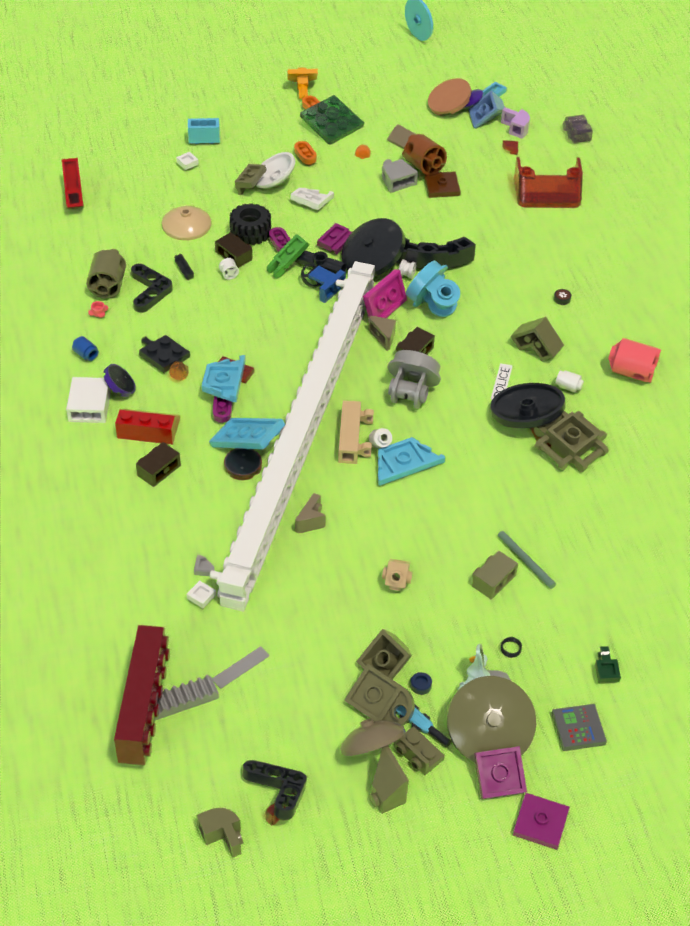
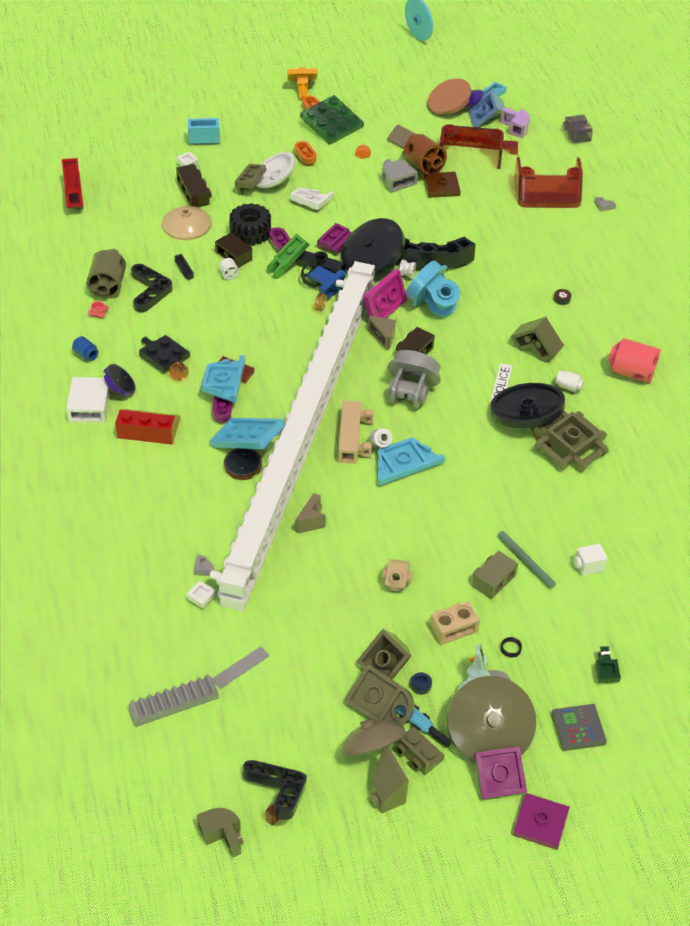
(141, 695): dark red brick -> none
(158, 464): dark brown brick -> none
(193, 185): none -> dark brown brick
(320, 302): none -> clear orange tile
(450, 626): none -> tan brick
(473, 137): none -> clear red windscreen
(590, 559): none -> white brick
(604, 205): none -> light grey tile

